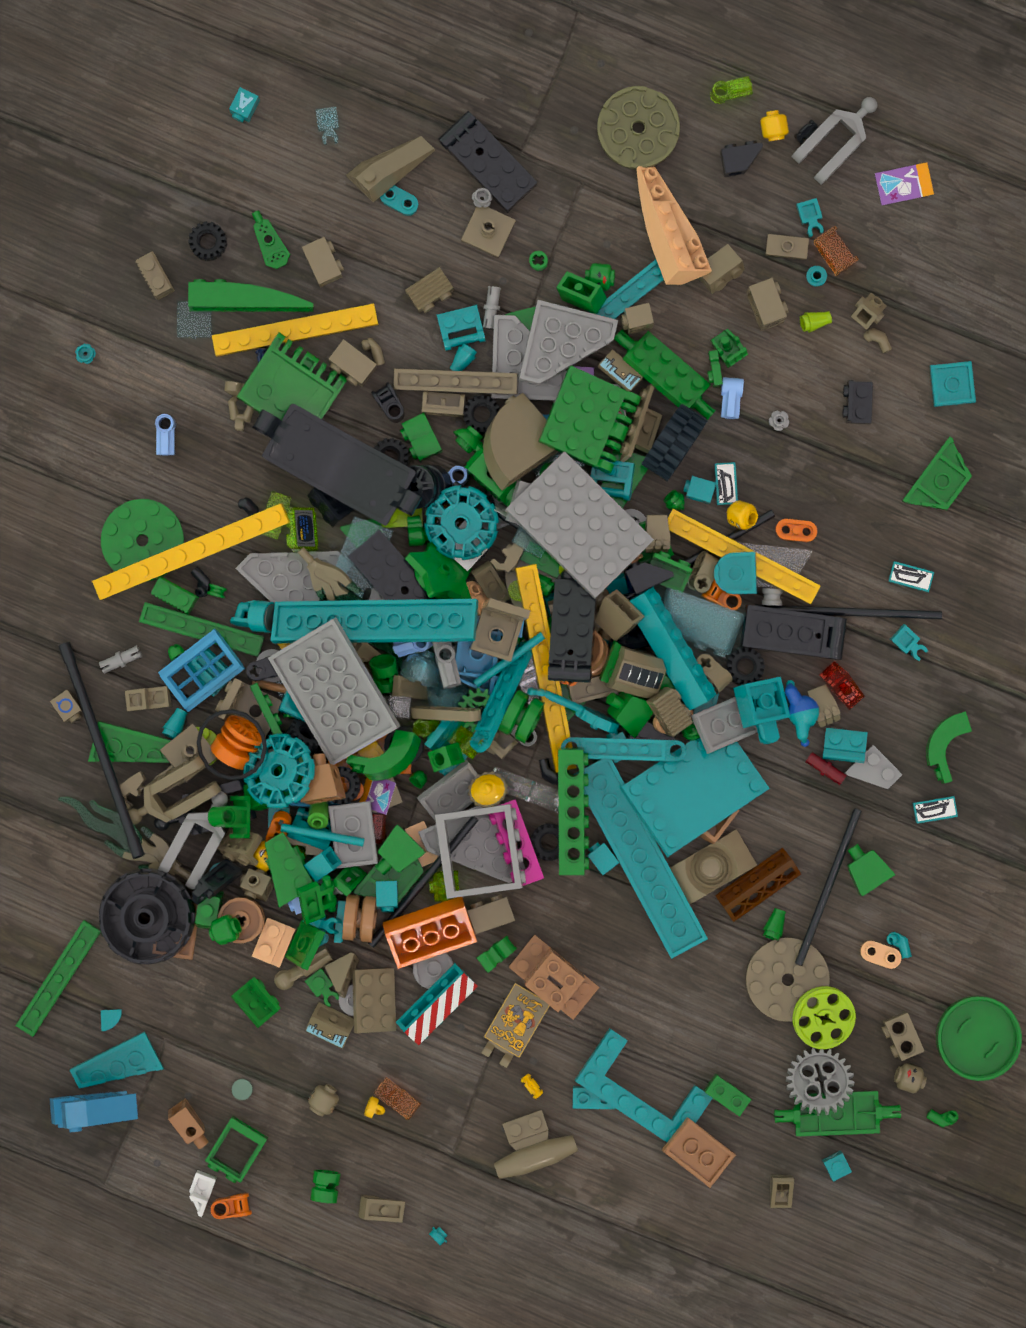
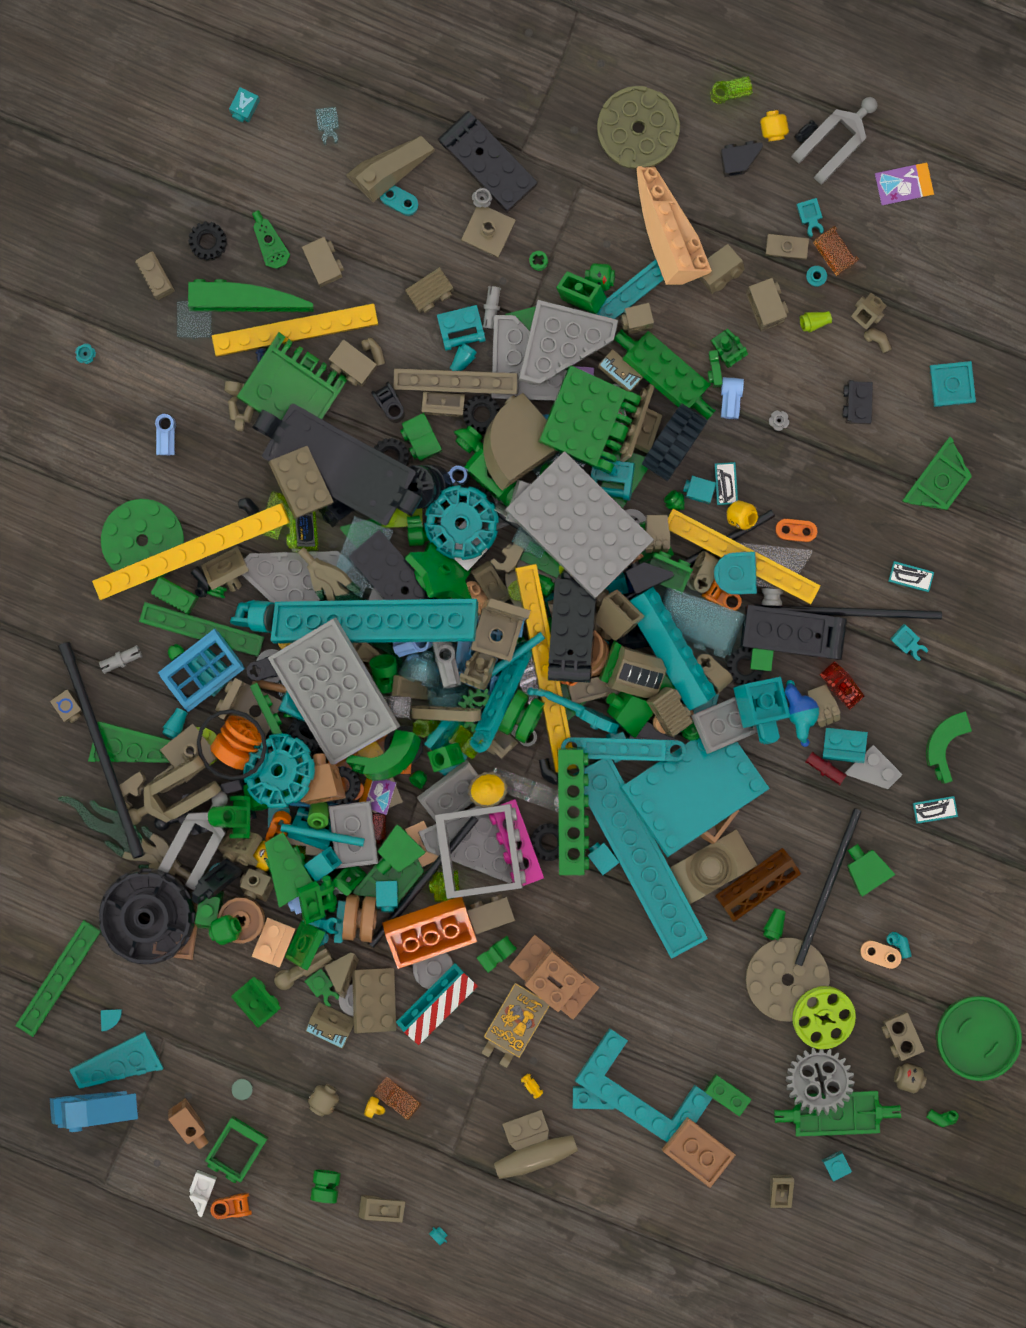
(148, 698): dark tan slope -> none
(225, 569): none -> dark tan tile
(301, 482): none -> dark tan plate
(478, 670): none -> dark tan hand
(761, 659): none -> green tile

